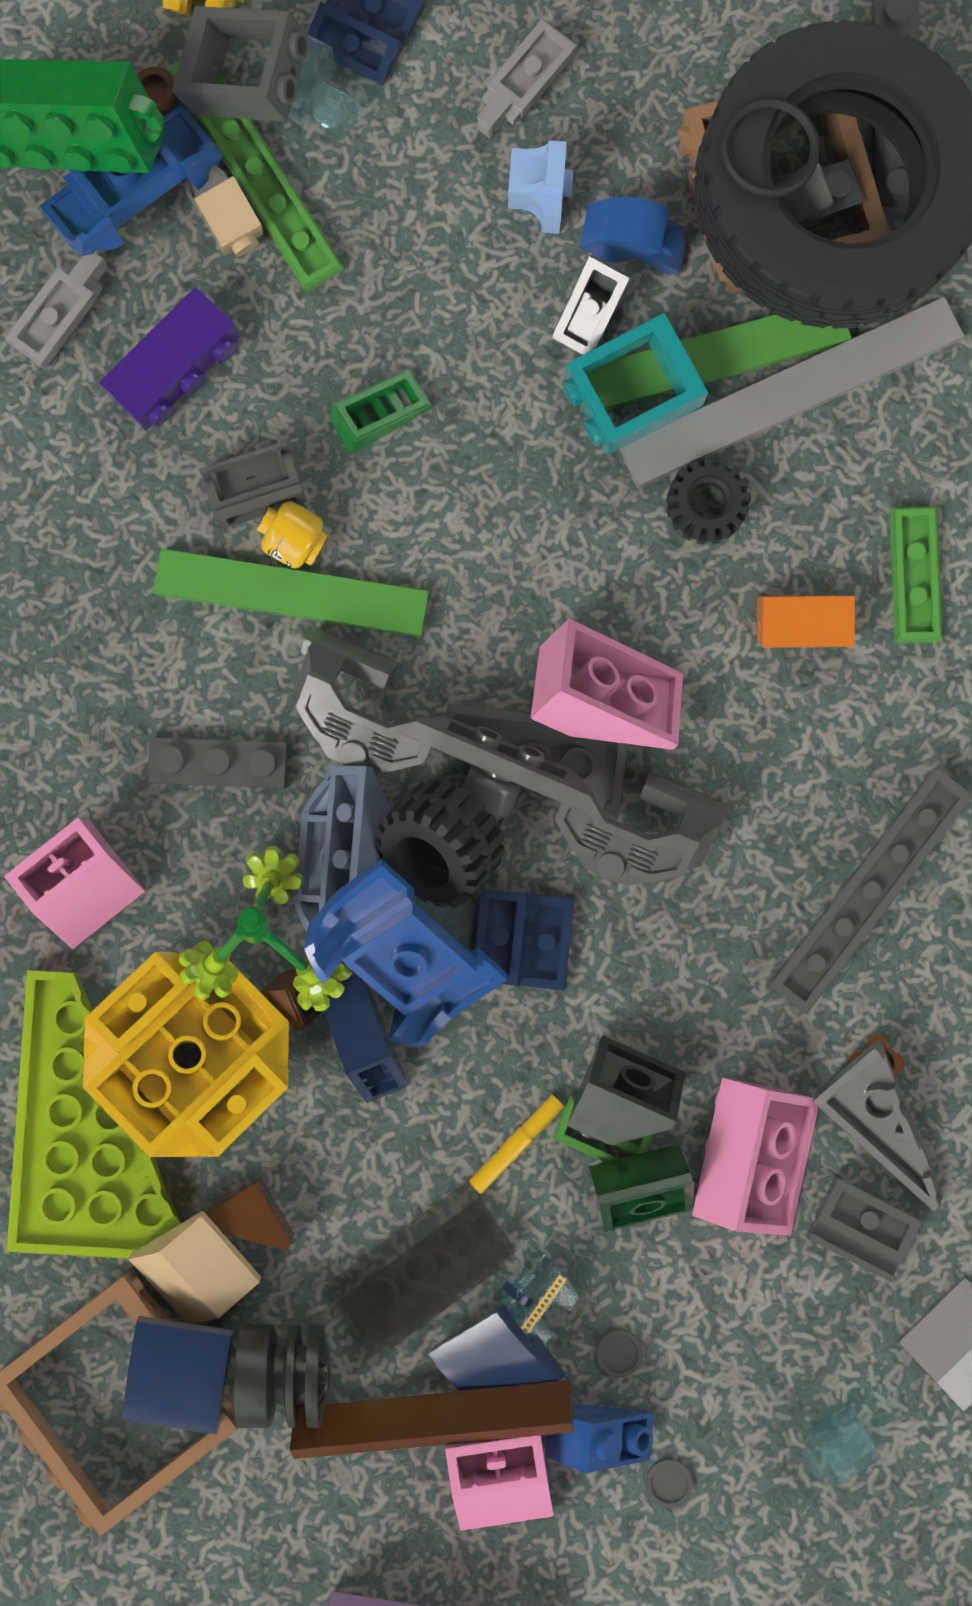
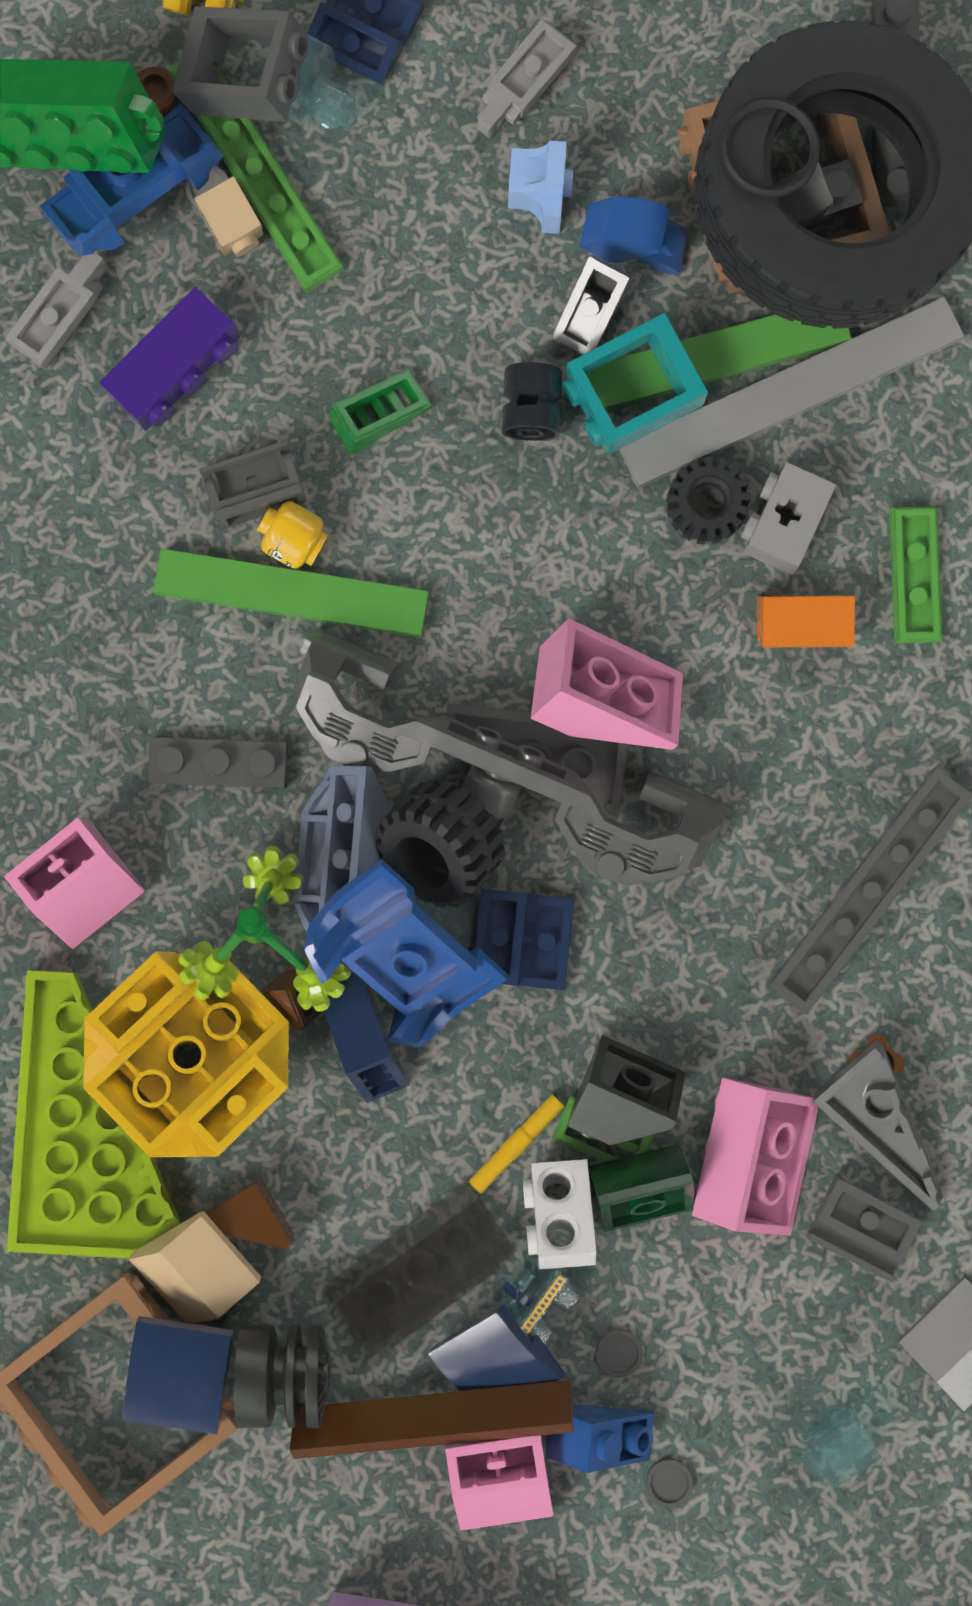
(532, 395): none -> black wheel
(569, 1213): none -> white brick
(806, 498): none -> light grey brick

